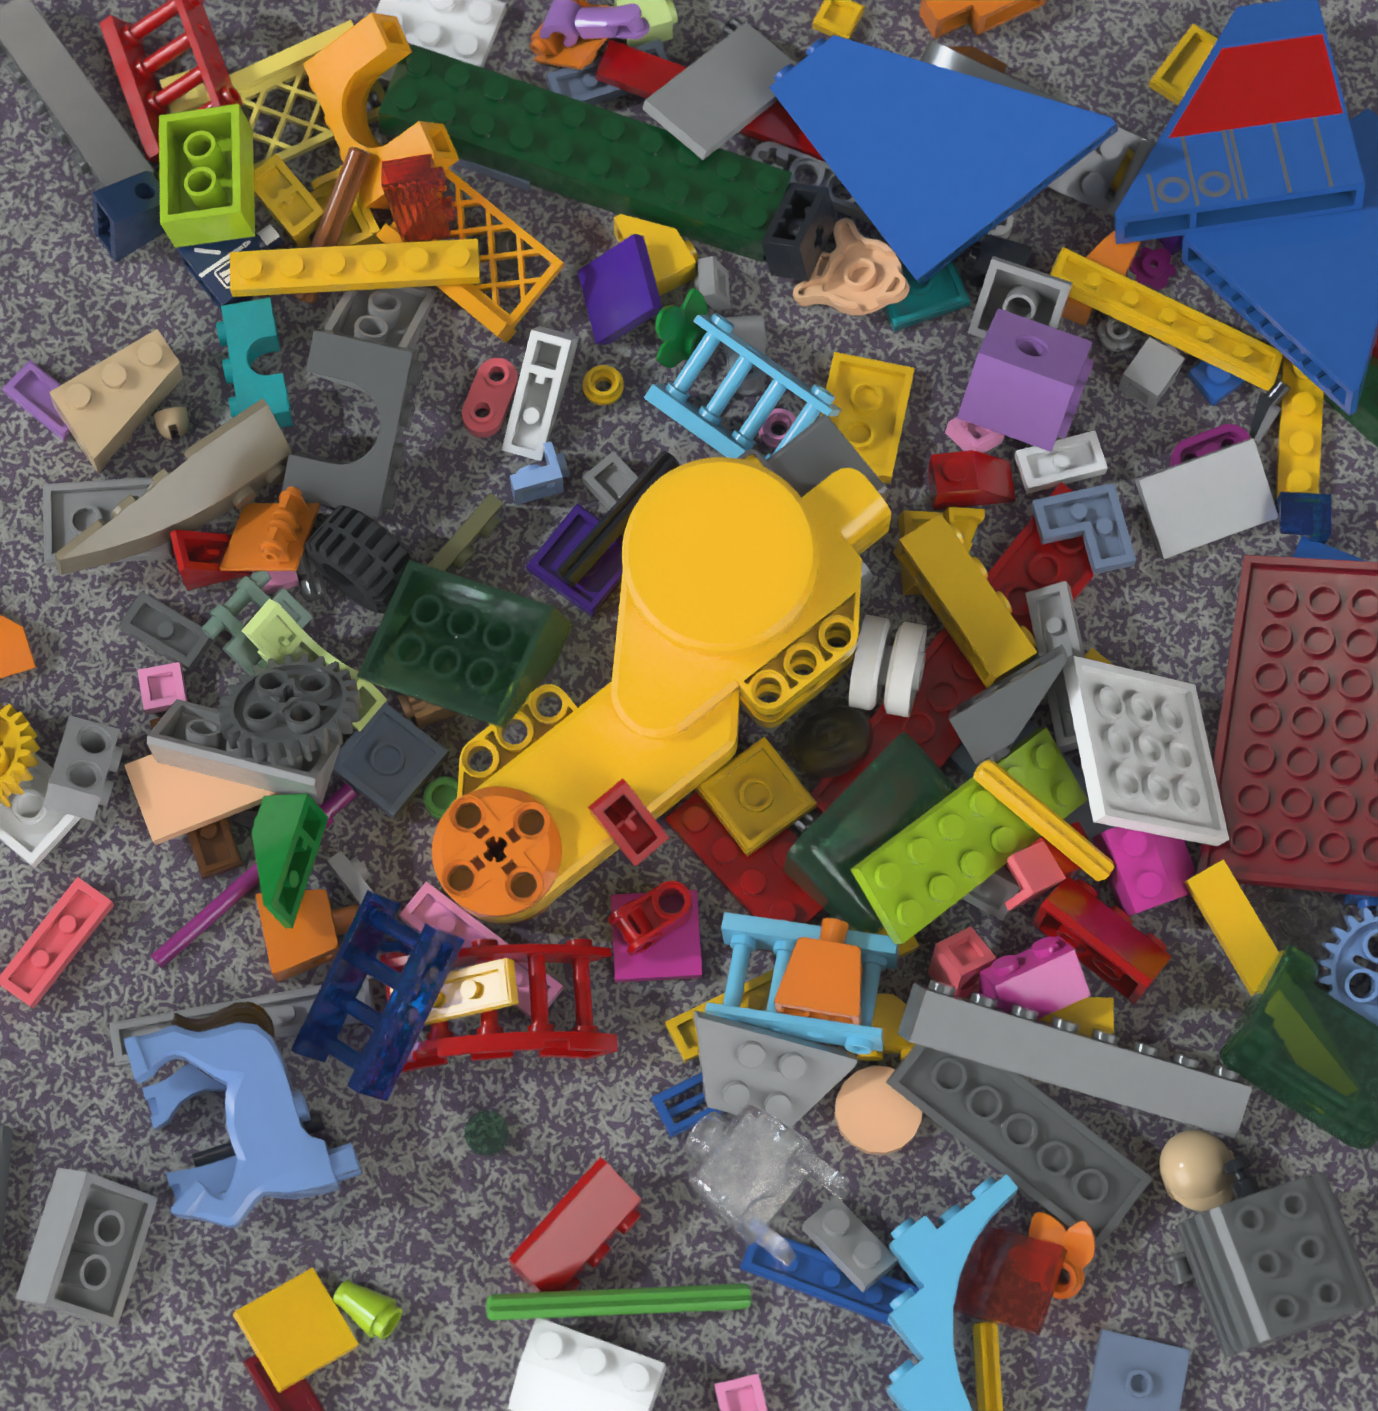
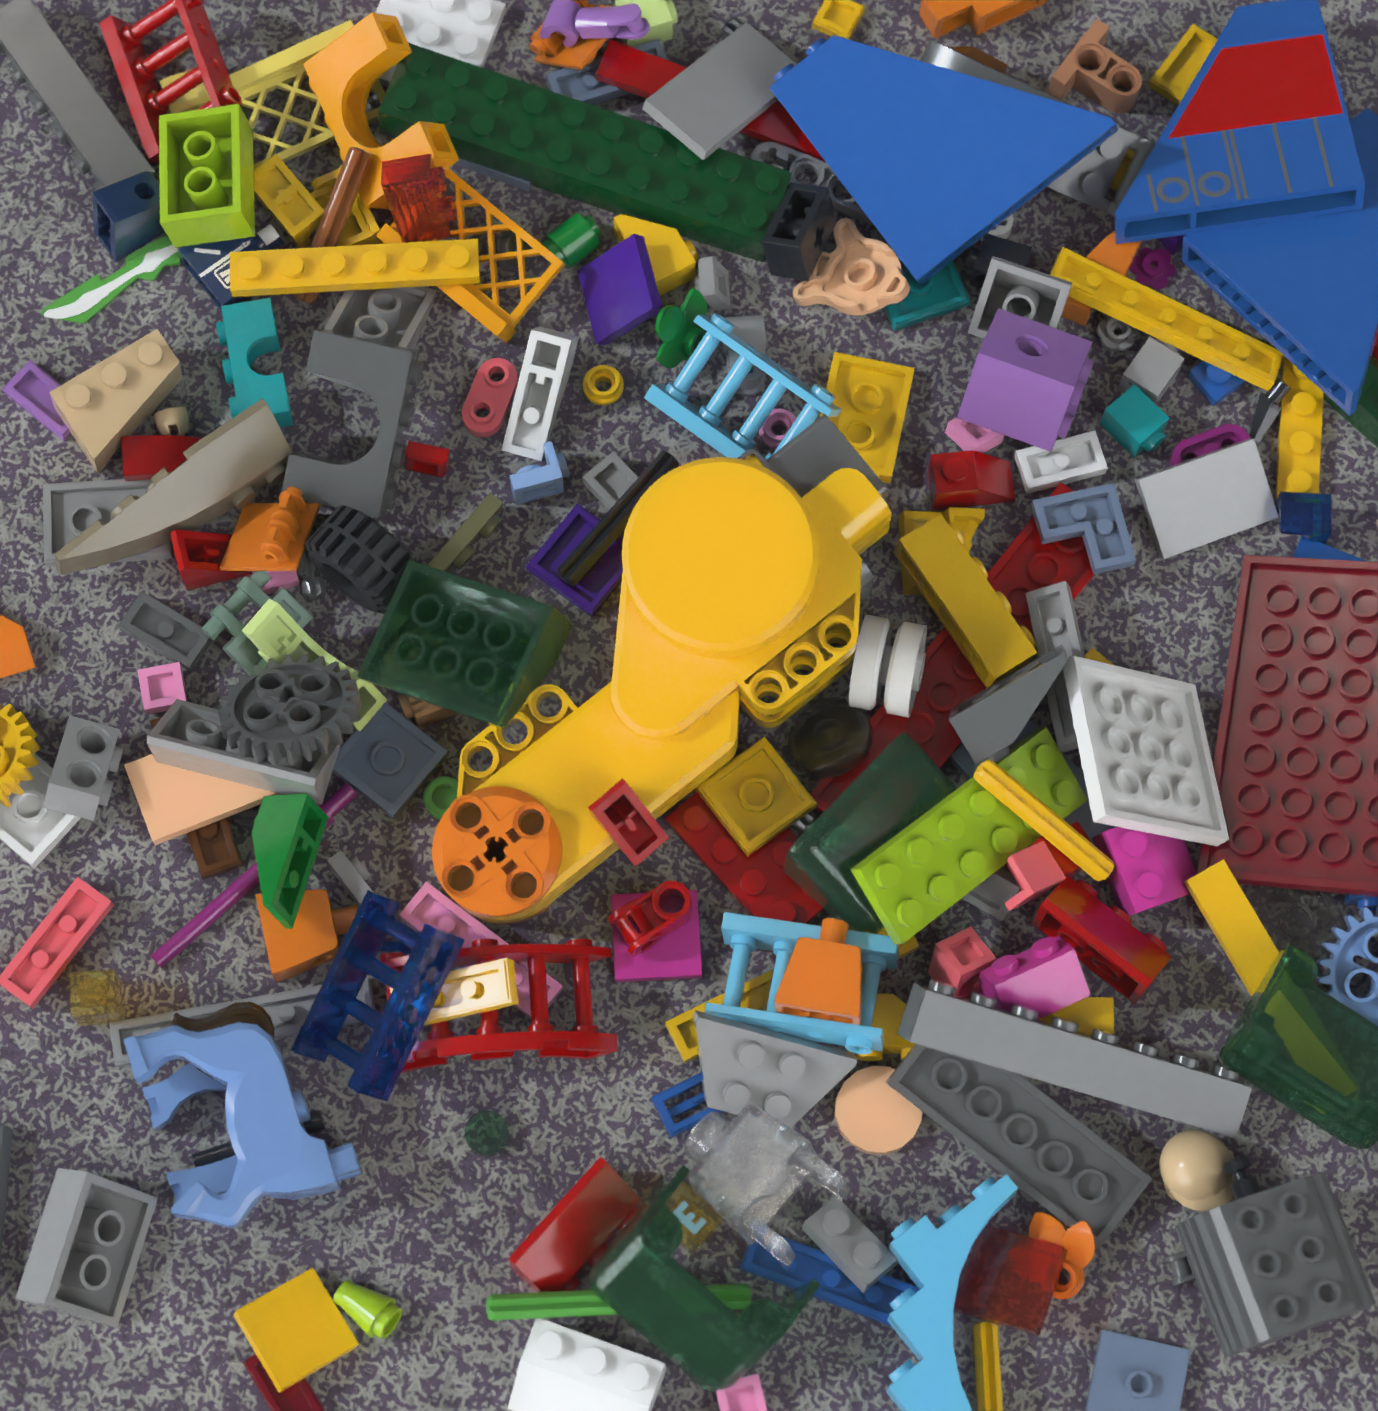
(93, 295): none -> sword
(96, 997): none -> clear yellow brick
(151, 453): none -> red slope
(426, 459): none -> red tile
(573, 239): none -> green brick
(675, 1309): none -> clear green windscreen
(696, 1216): none -> clear yellow brick
(1099, 83): none -> nougat tile
(1135, 422): none -> teal brick

